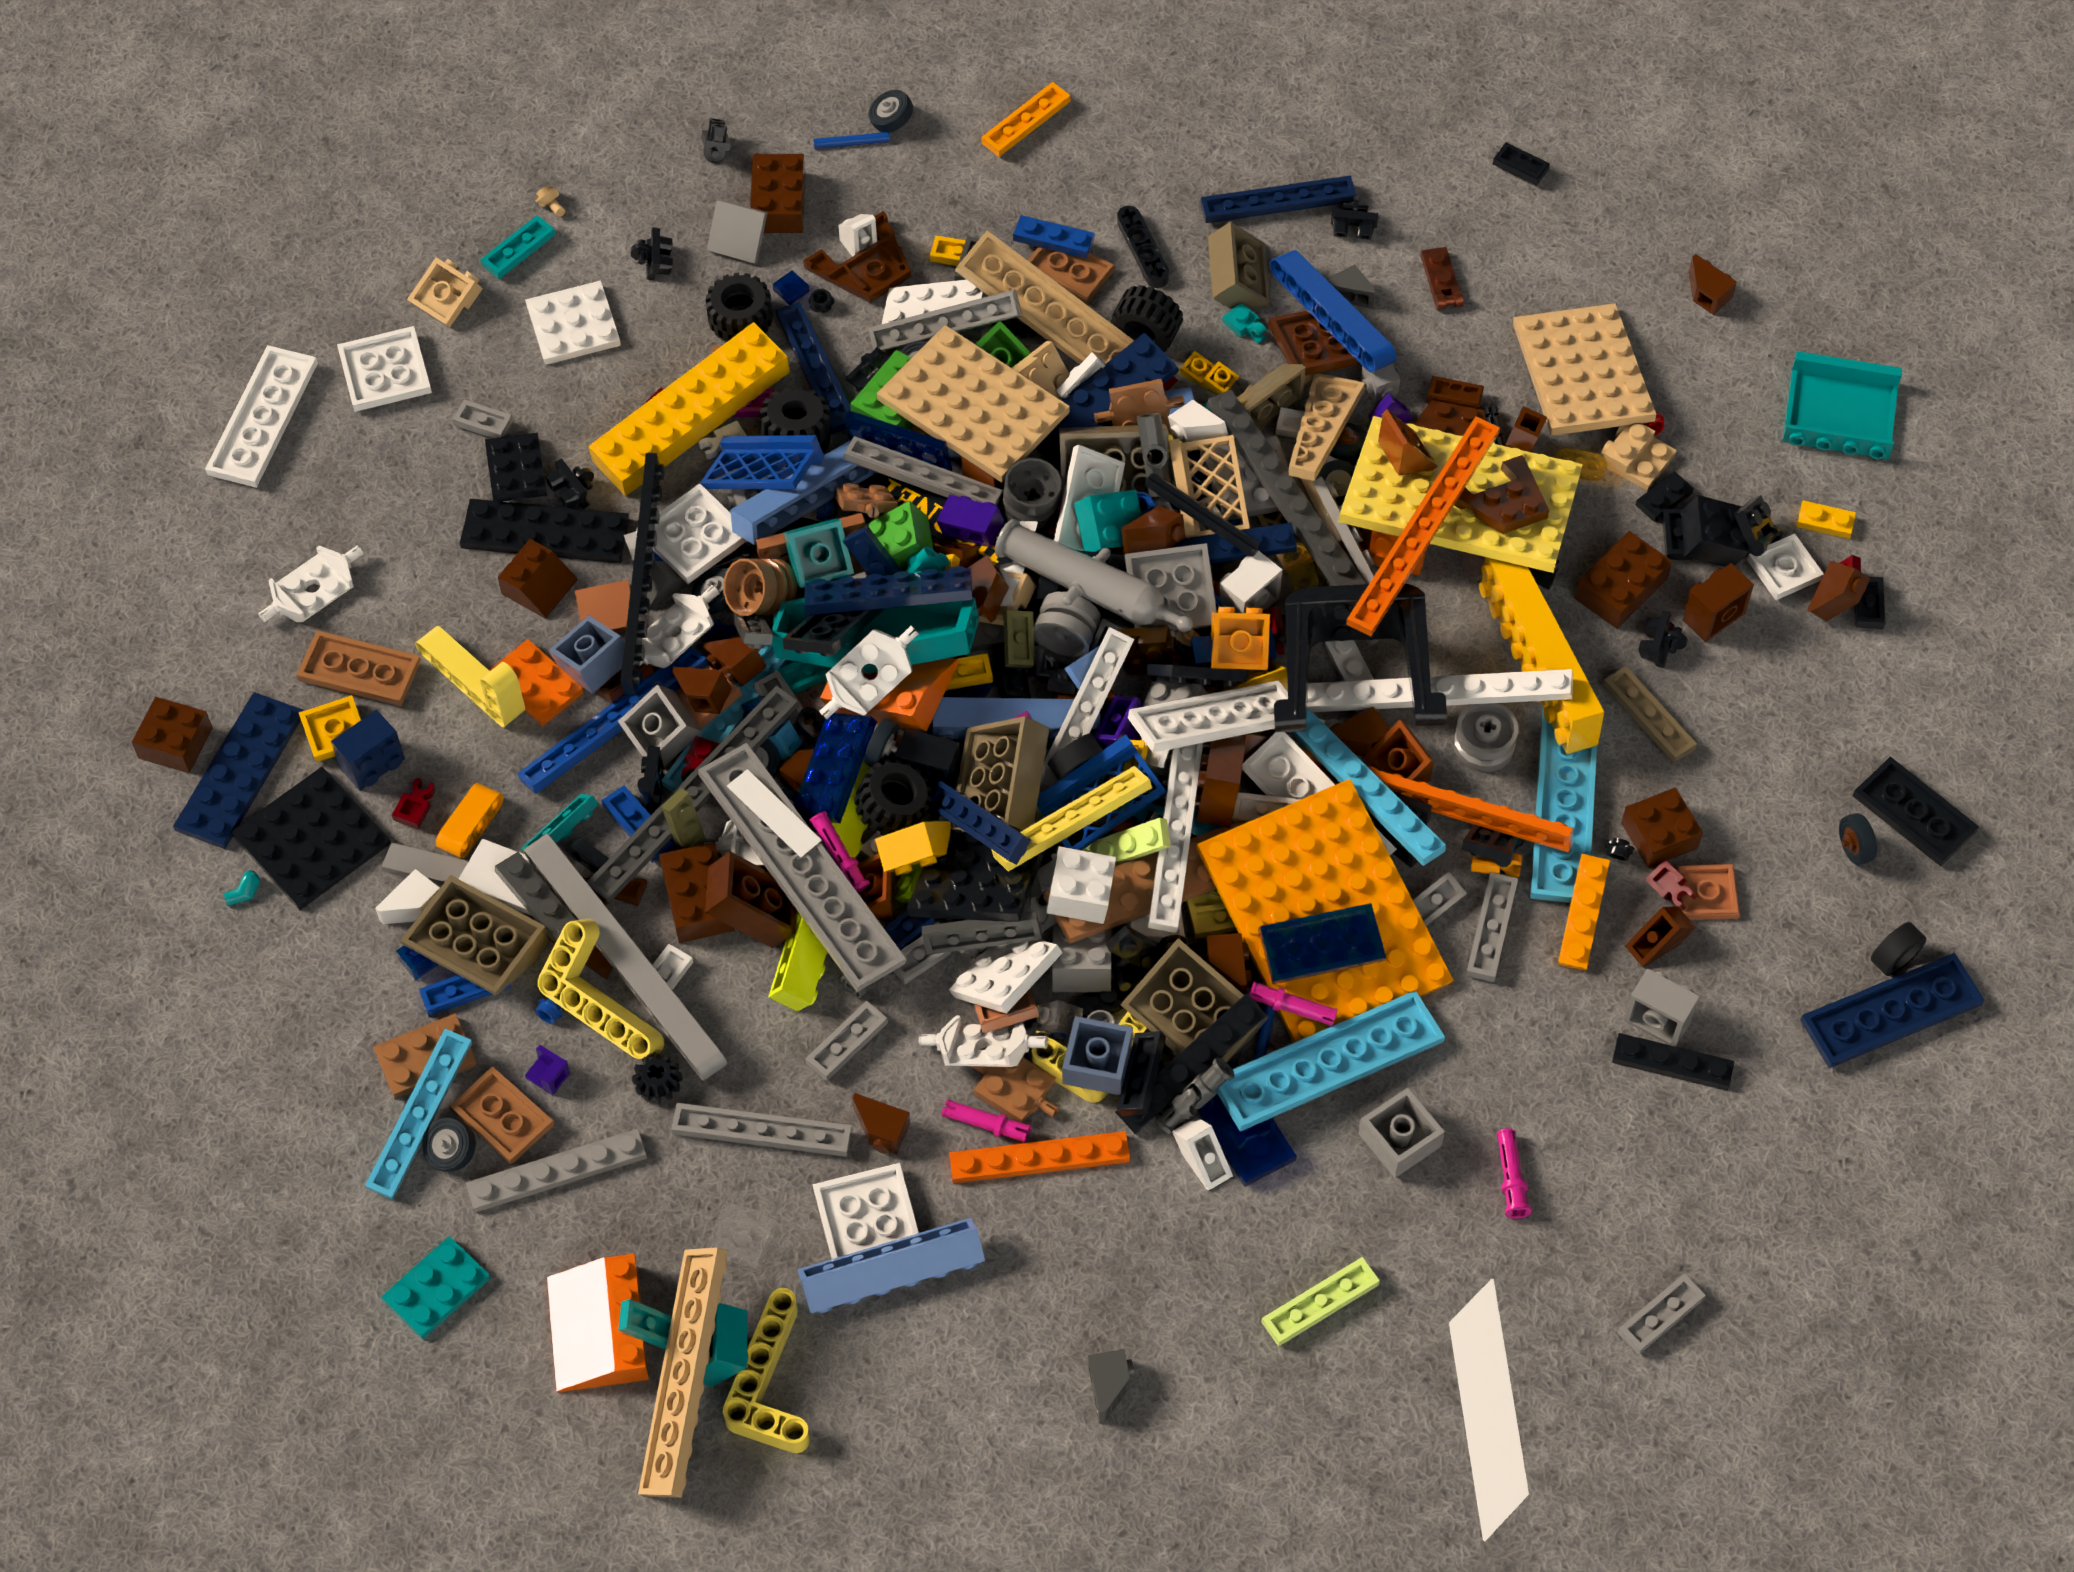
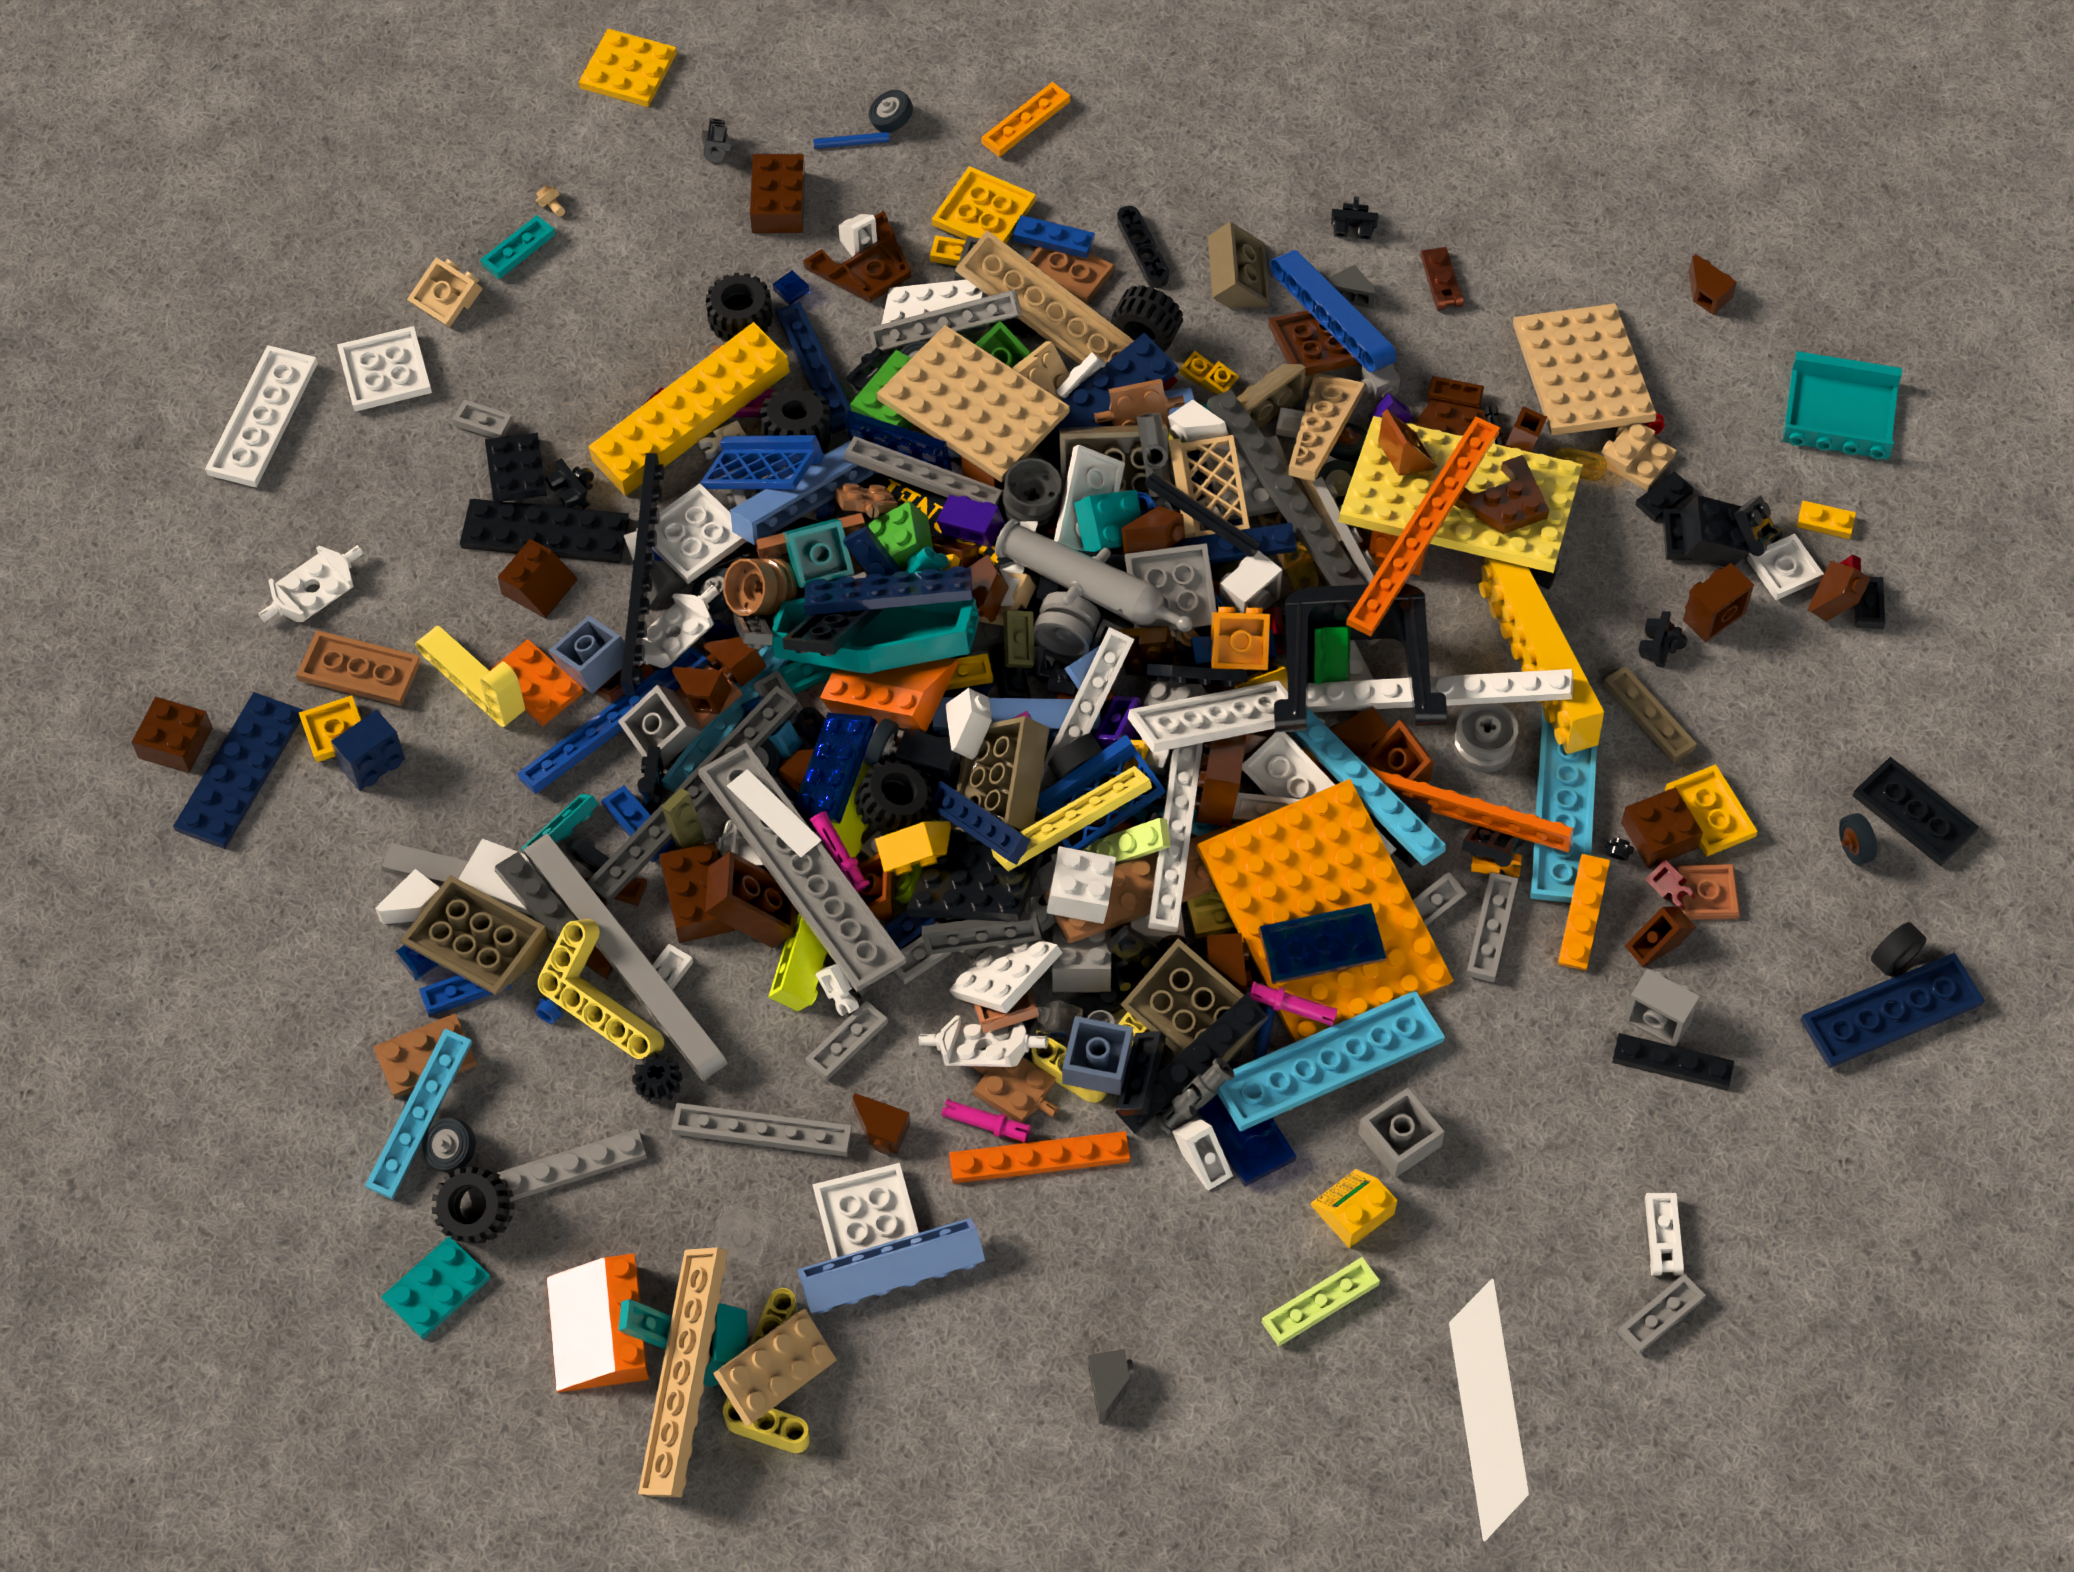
(246, 889): teal arm -> none
(310, 838): black plate -> none
(414, 807): dark red plate -> none
(449, 1202): none -> black tyre
(469, 820): light orange beam -> none
(501, 1115): medium nougat plate -> none
(548, 1071): dark purple panel -> none
(572, 322): white plate -> none
(606, 604): nougat tile -> none
(627, 67): none -> yellow plate
(650, 251): black hips -> none
(697, 753): dark red plate -> none
(737, 231): light grey tile -> none
(774, 1367): none -> tan plate
(821, 295): black plate -> none
(837, 987): none -> white plate
(847, 680): white plate -> none
(968, 722): none -> white slope
(983, 204): none -> yellow plate
(1244, 321): teal plate -> none
(1278, 199): dark blue plate -> none
(1332, 654): none -> green panel
(1355, 1206): none -> yellow slope
(1514, 1185): dark pink pin -> none
(1521, 163): black plate -> none
(1623, 579): reddish brown brick -> none
(1664, 1233): none -> white plate
(1714, 809): none -> yellow plate

